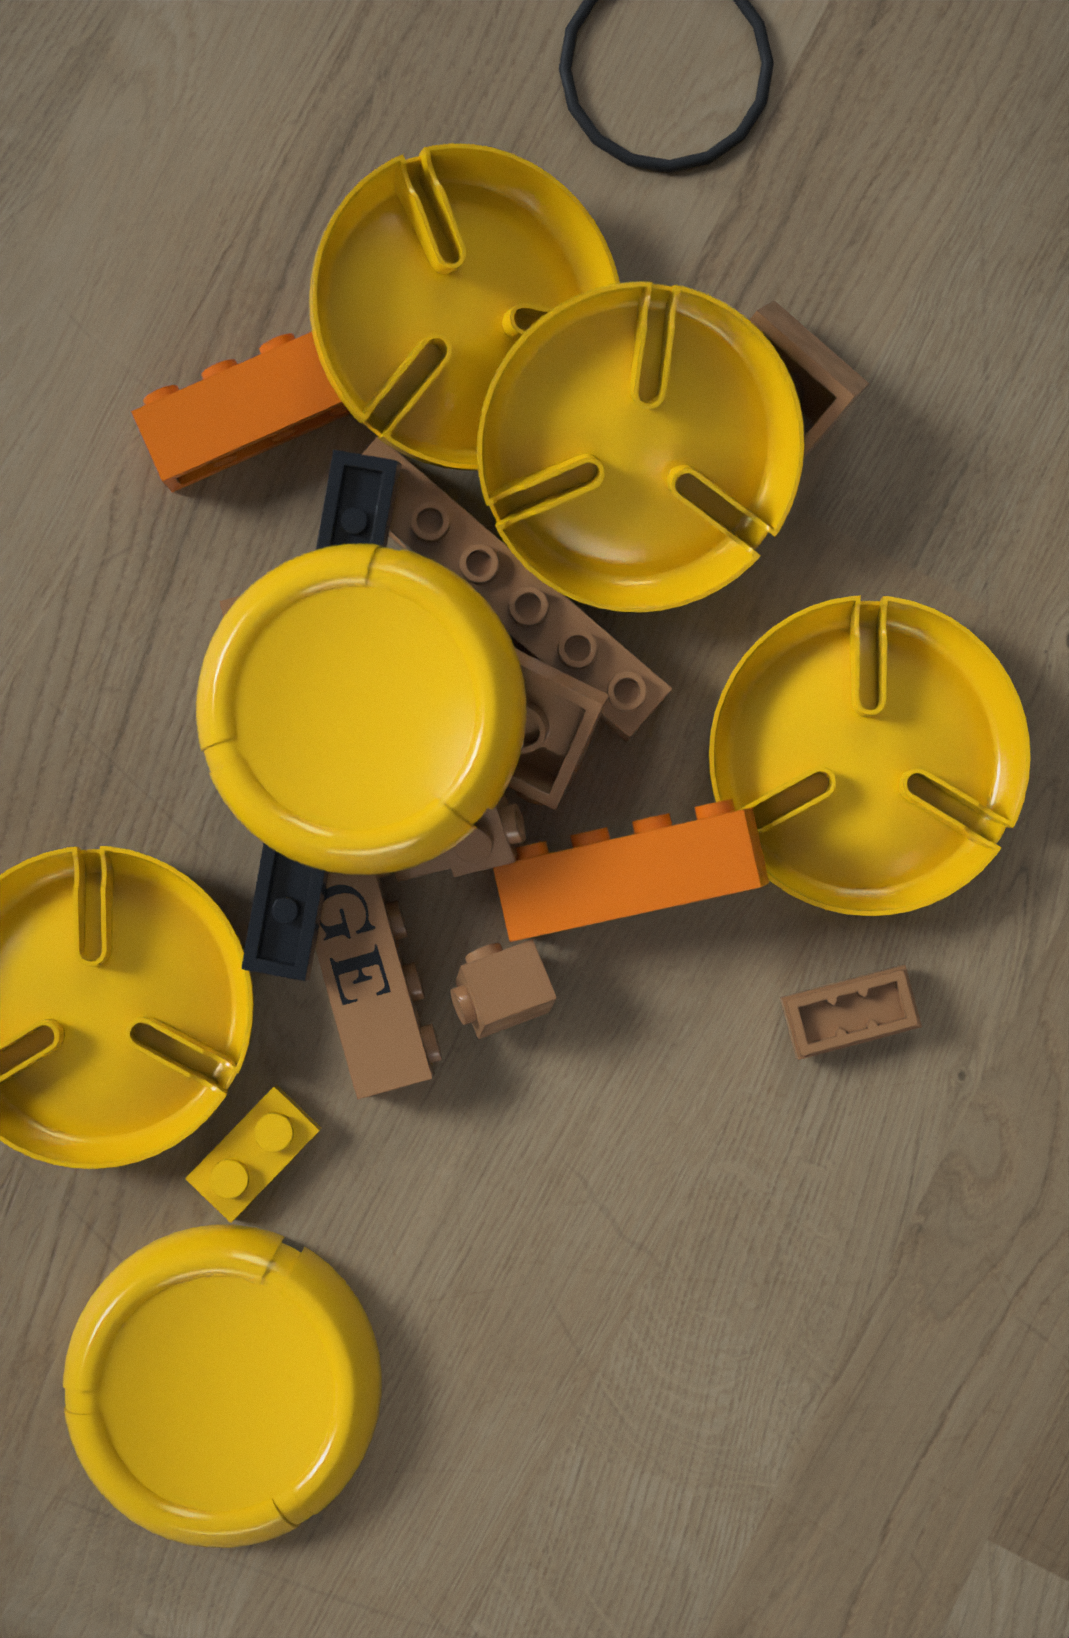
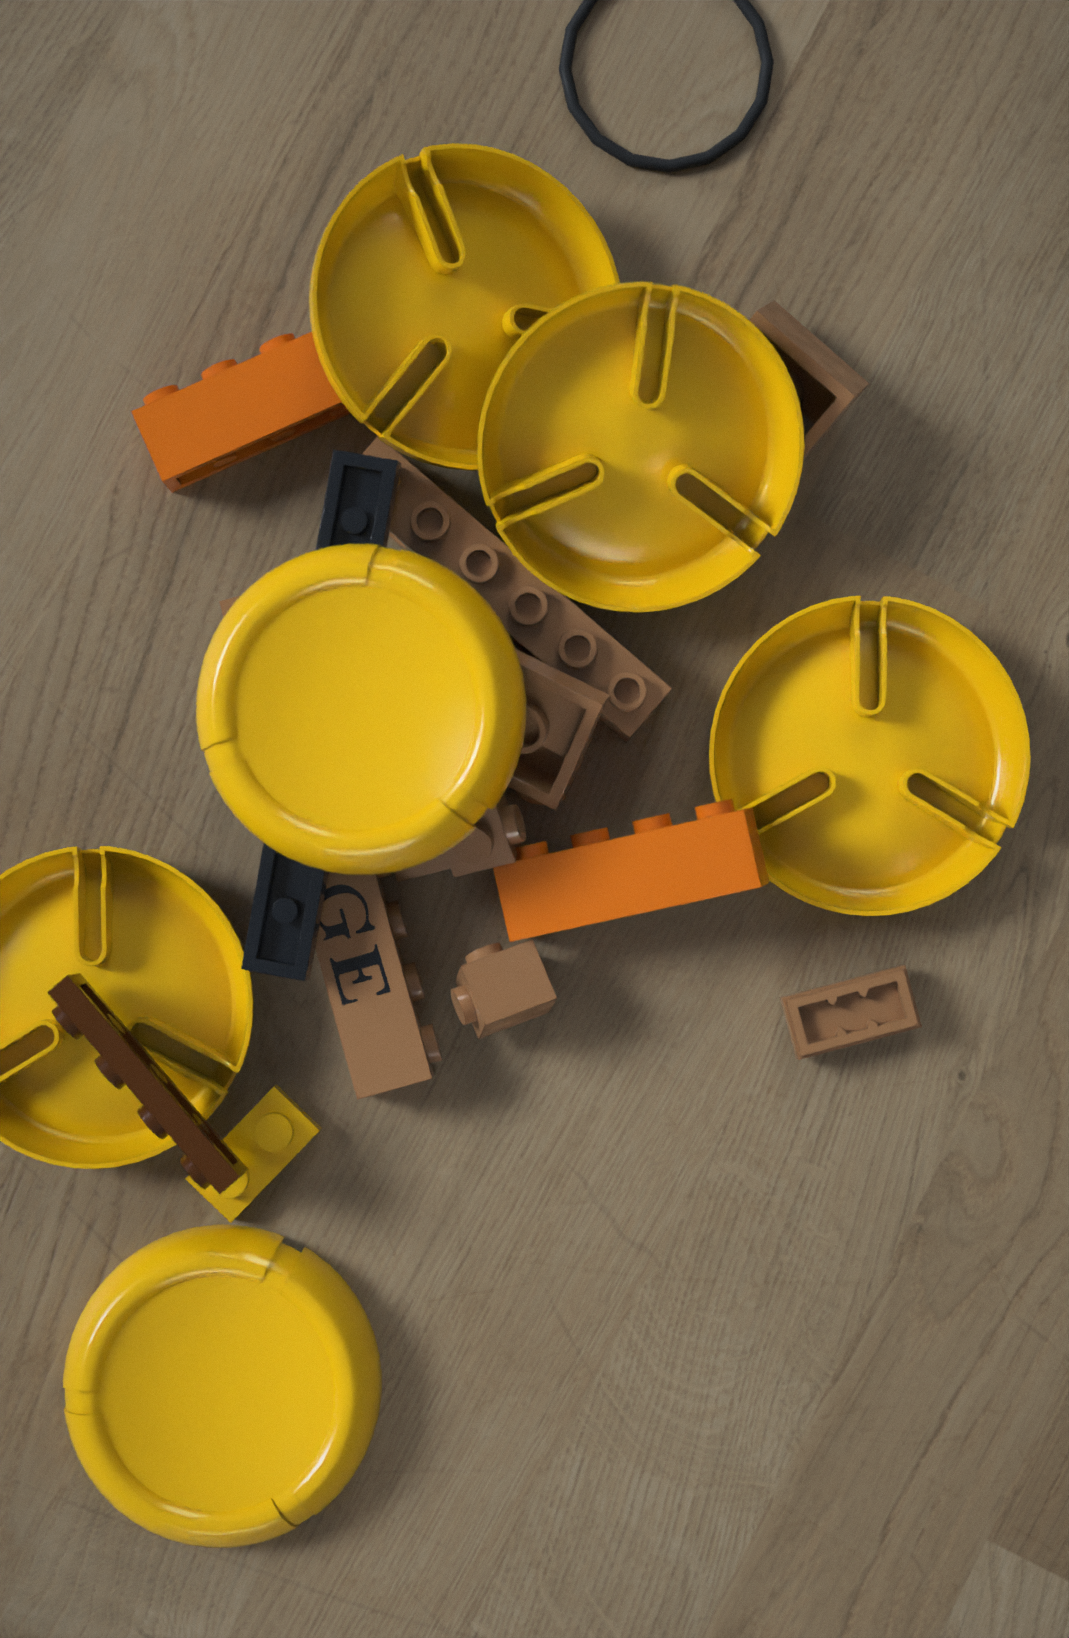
(128, 1063): none -> reddish brown plate

